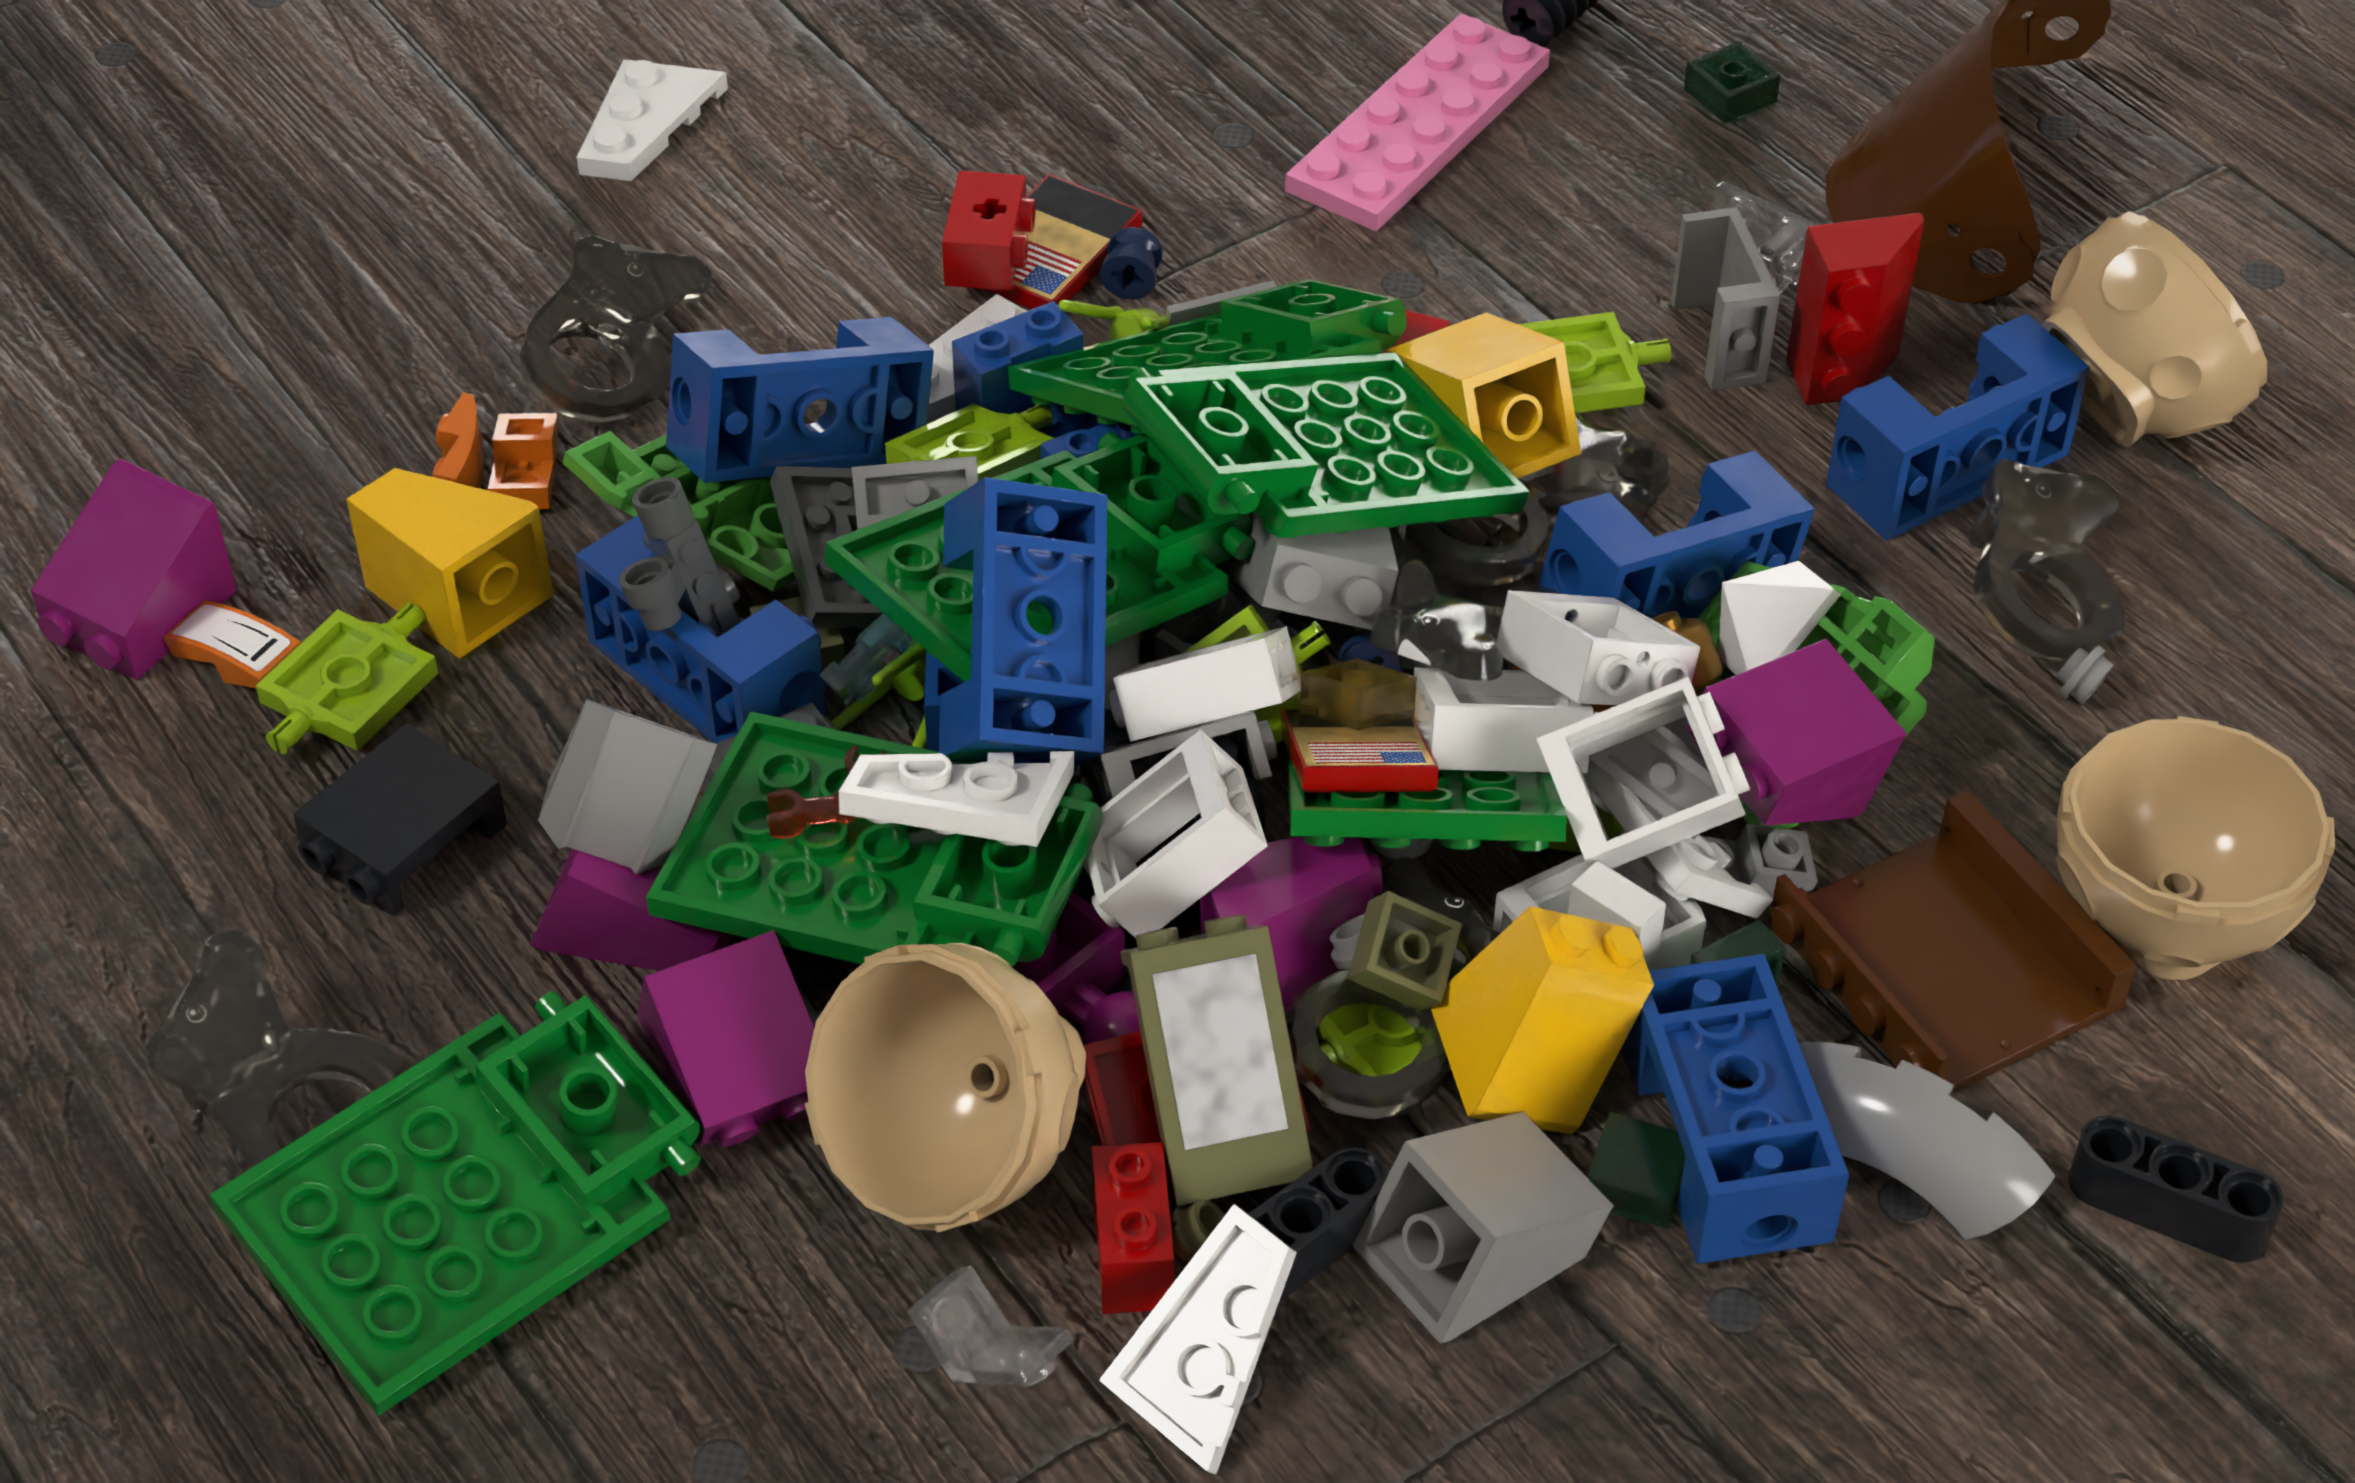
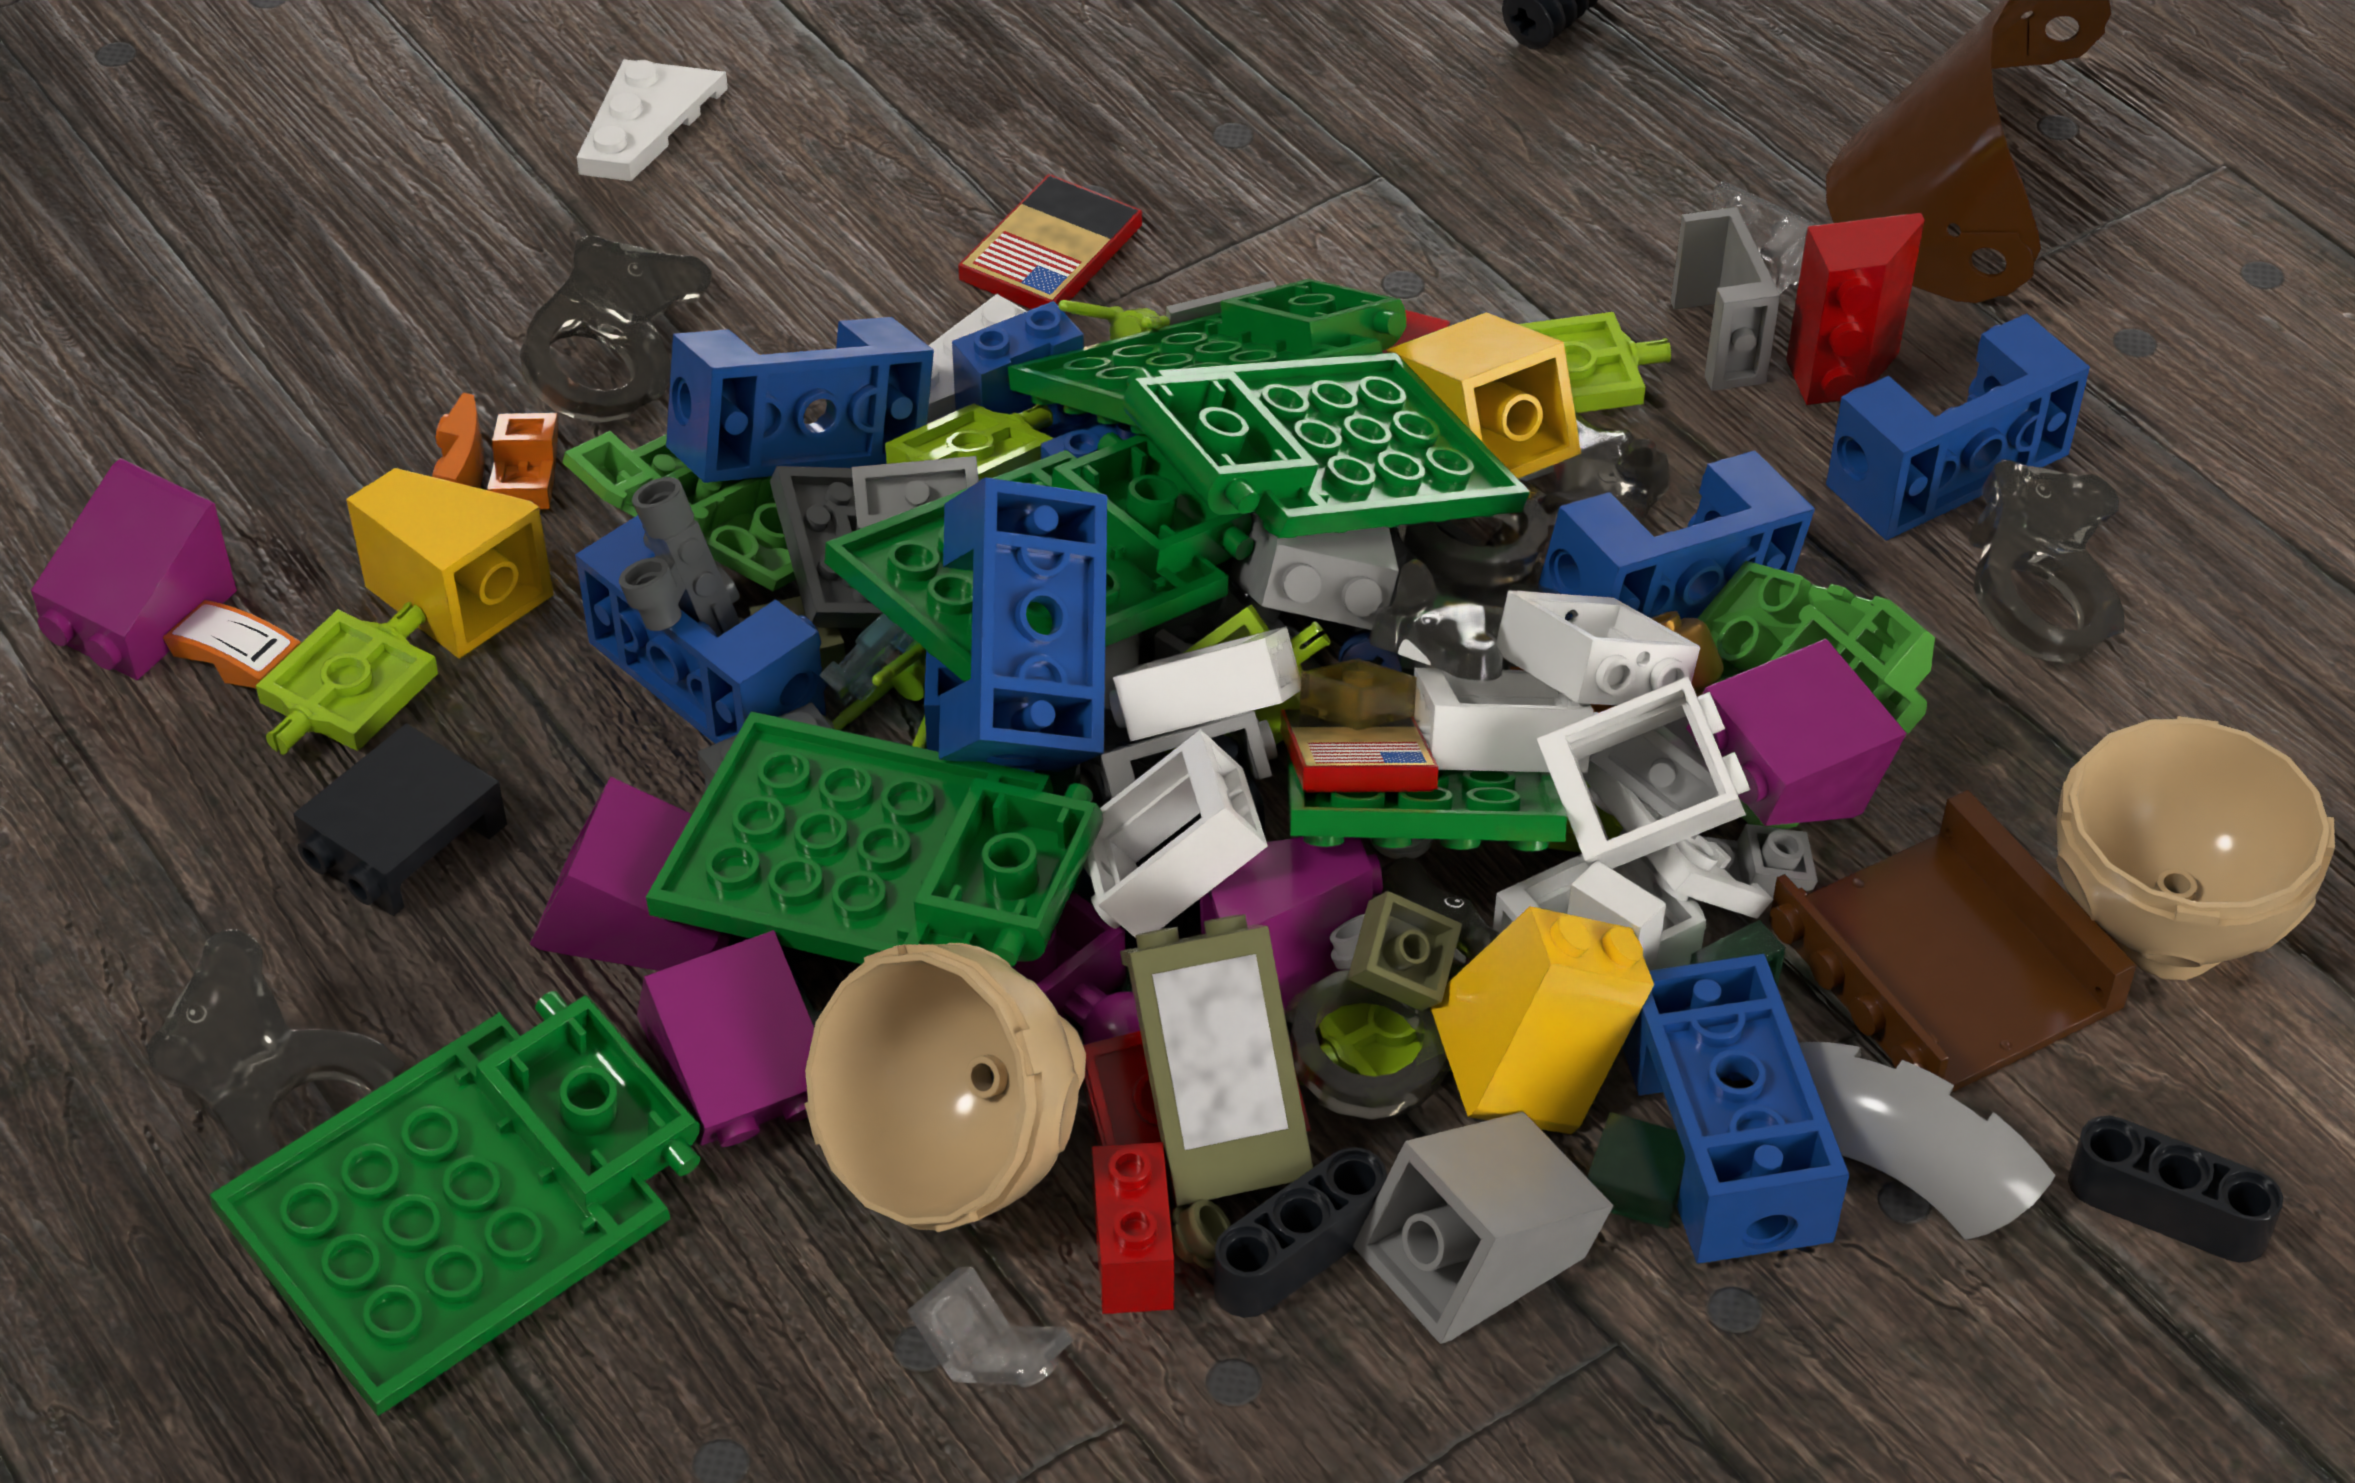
(623, 787): light grey slope -> none
(792, 813): clear red arm -> none
(977, 800): white wing -> none
(986, 230): red brick -> none
(1131, 263): dark blue wheel -> none
(1204, 1338): white wing -> none
(1417, 122): bright pink plate -> none
(1732, 82): clear green piece -> none
(1770, 614): white slope -> none
(2084, 673): light grey plate -> none
(2156, 331): tan rock -> none

